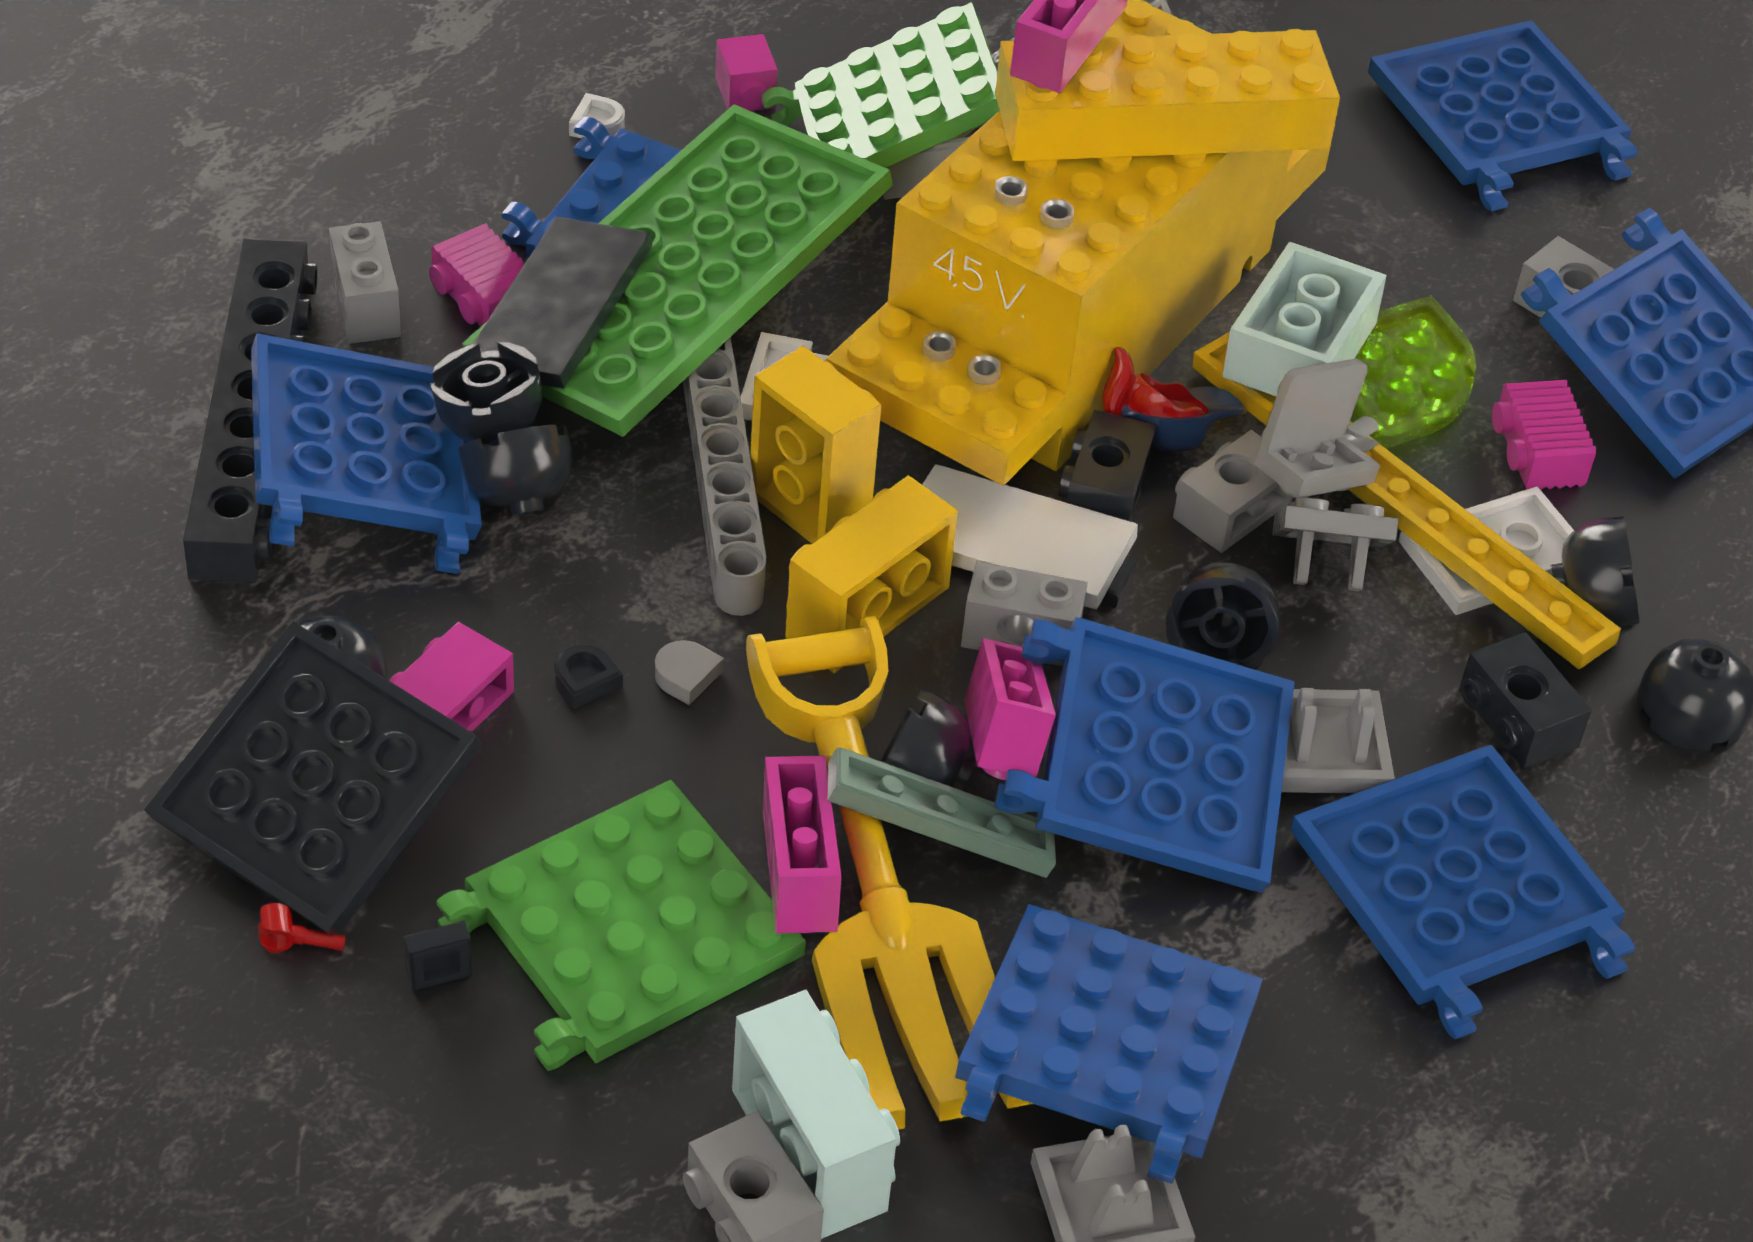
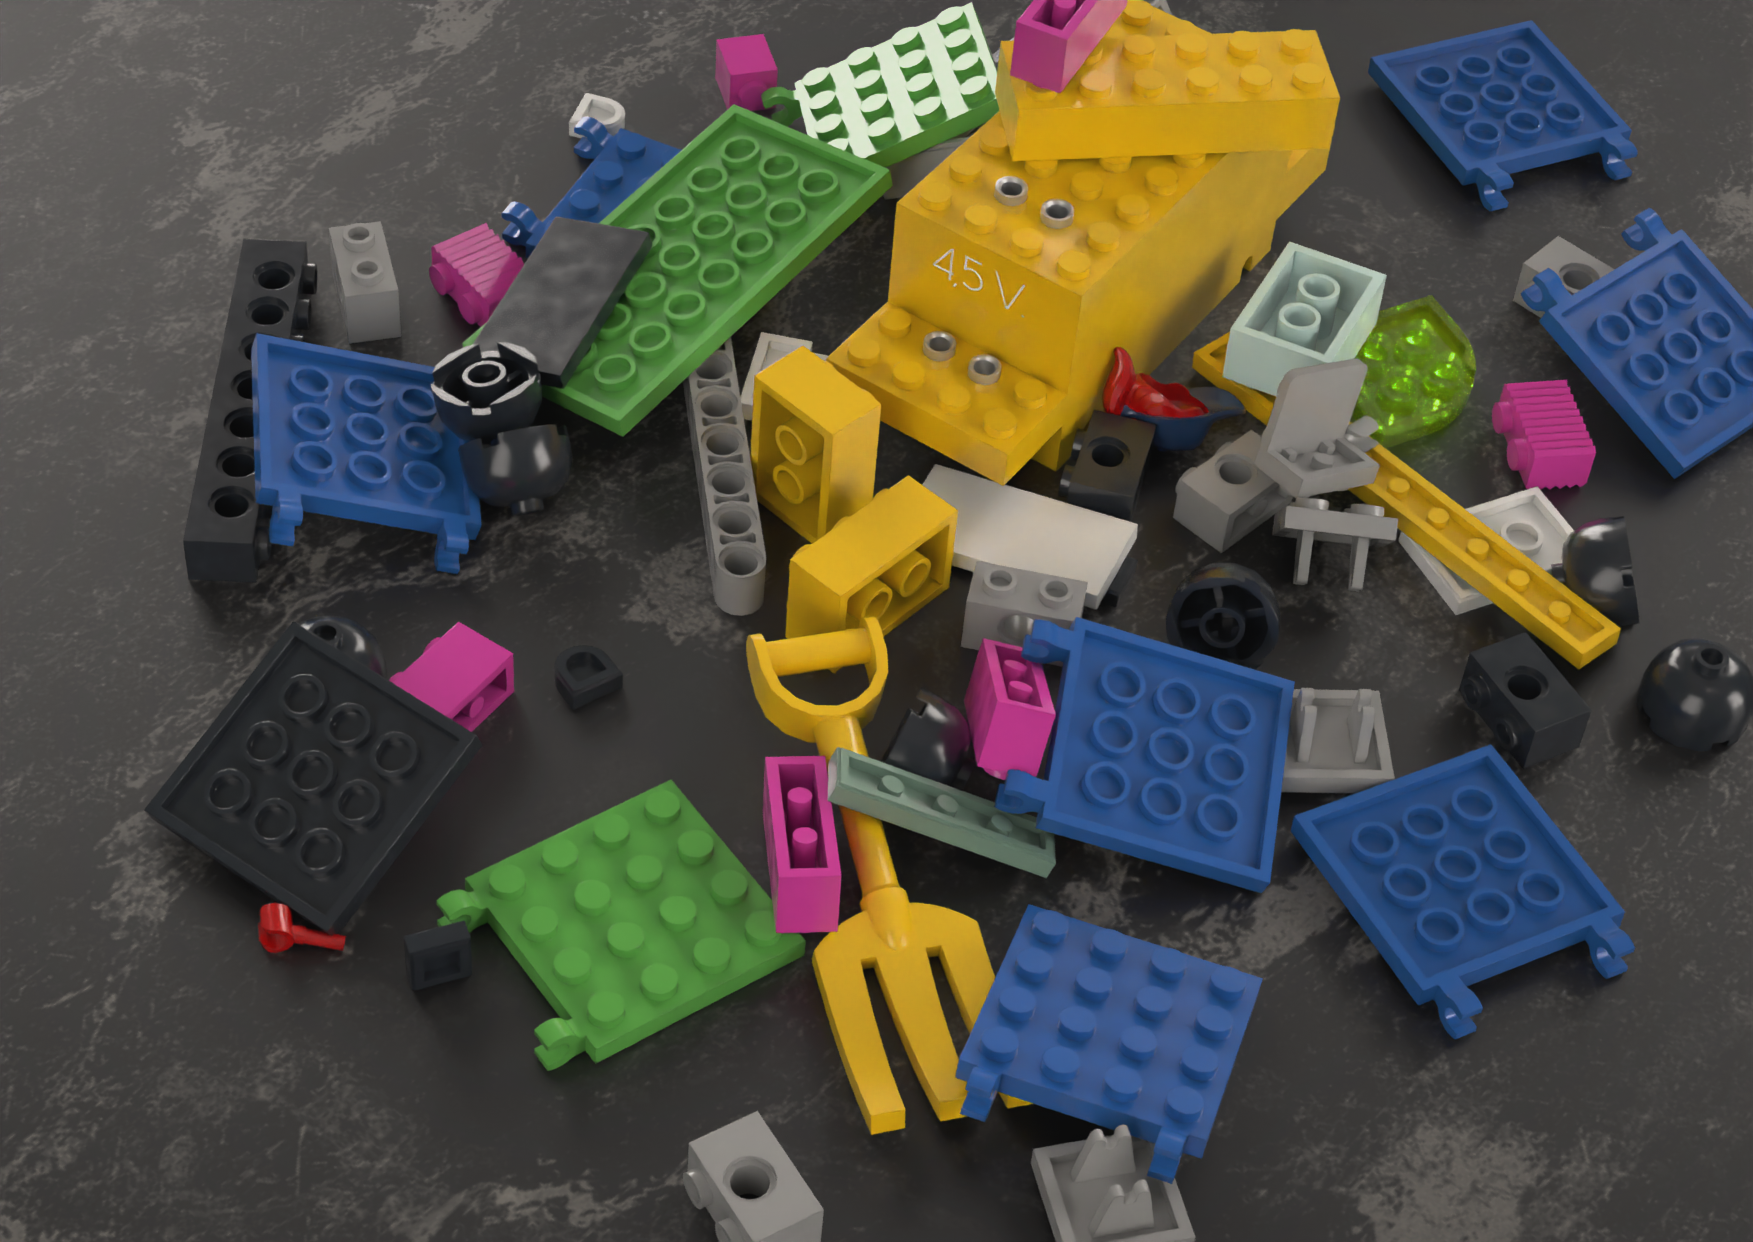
(686, 669): light grey tile -> none
(816, 1107): light aqua brick -> none

